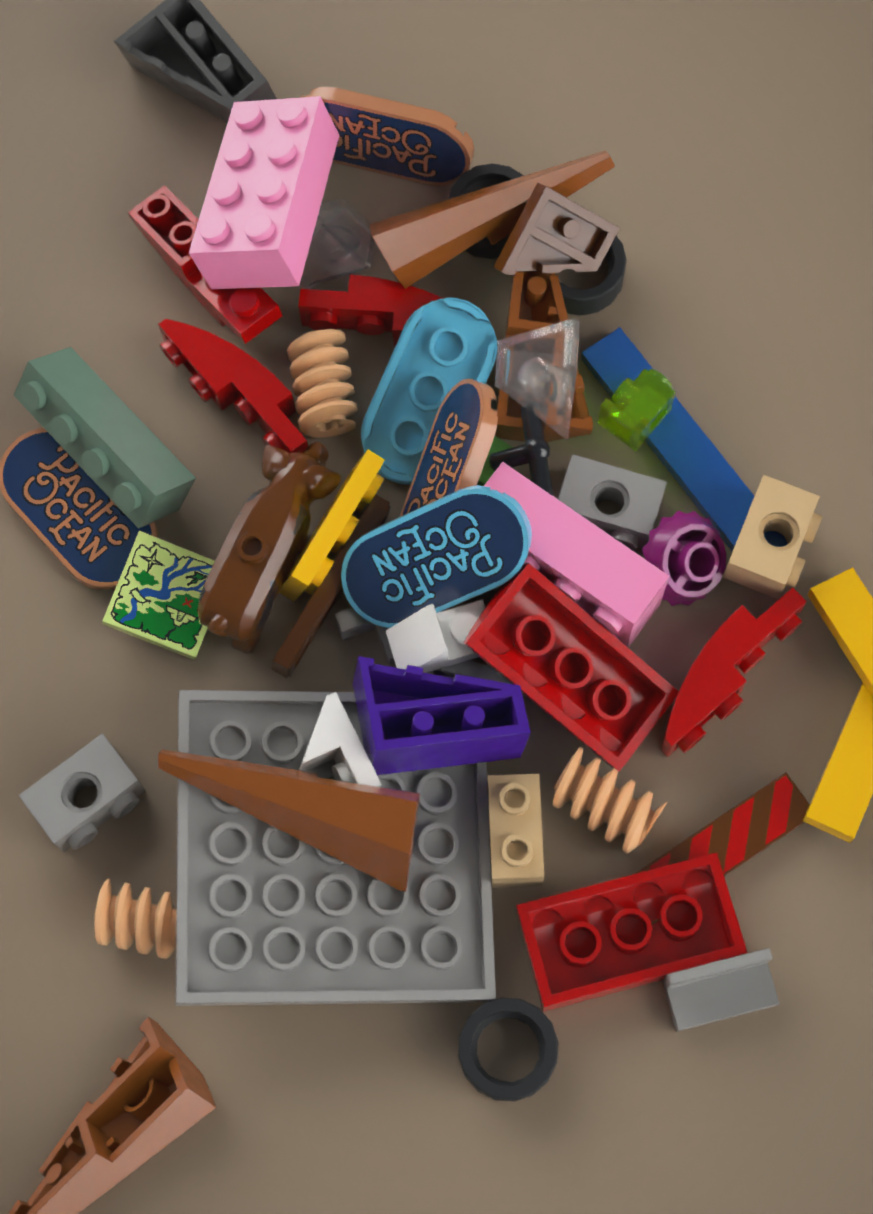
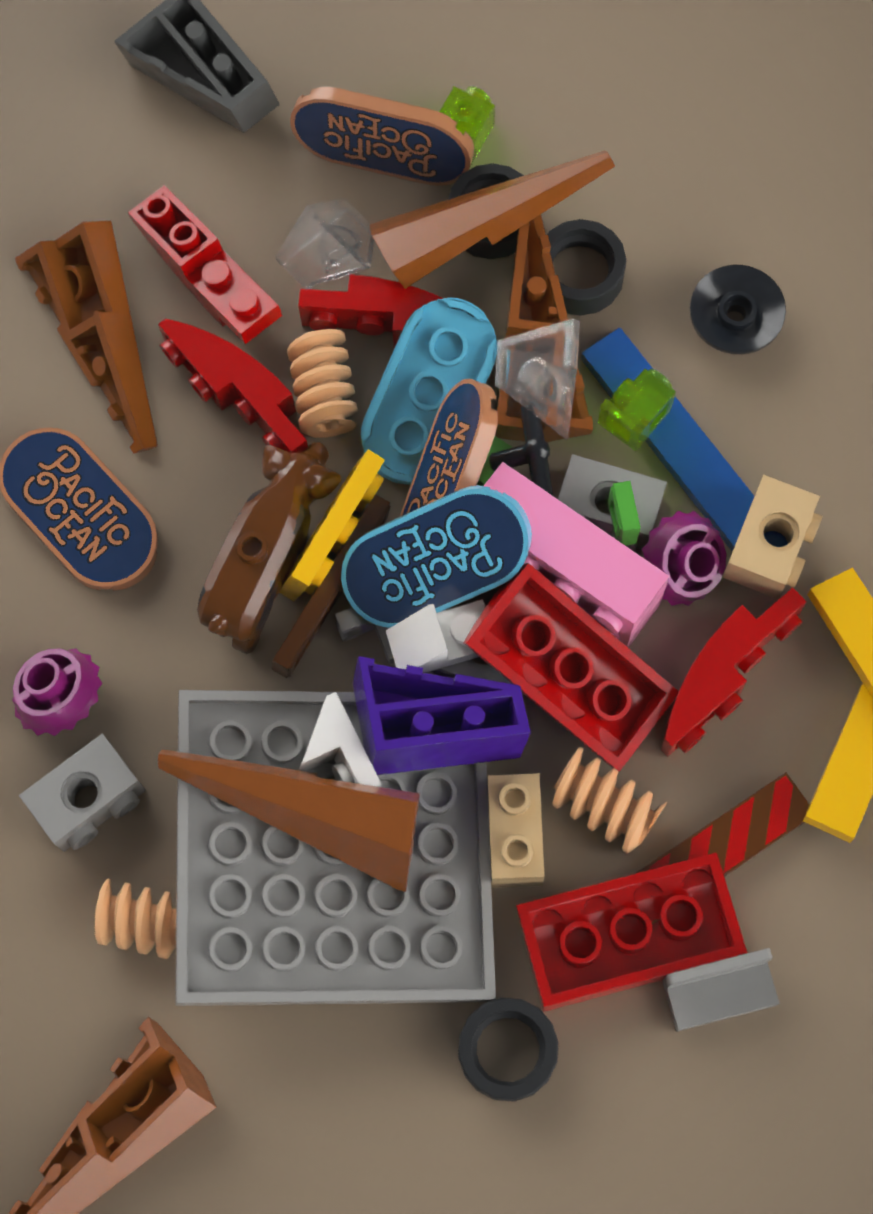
(55, 690): none -> magenta piece
(88, 295): none -> dark orange wedge
(104, 436): sand green brick -> none
(160, 596): tile -> none
(265, 194): bright pink brick -> none
(472, 112): none -> clear neon green brick
(556, 236): wing -> none
(624, 513): none -> bright green tile
(738, 290): none -> black dish

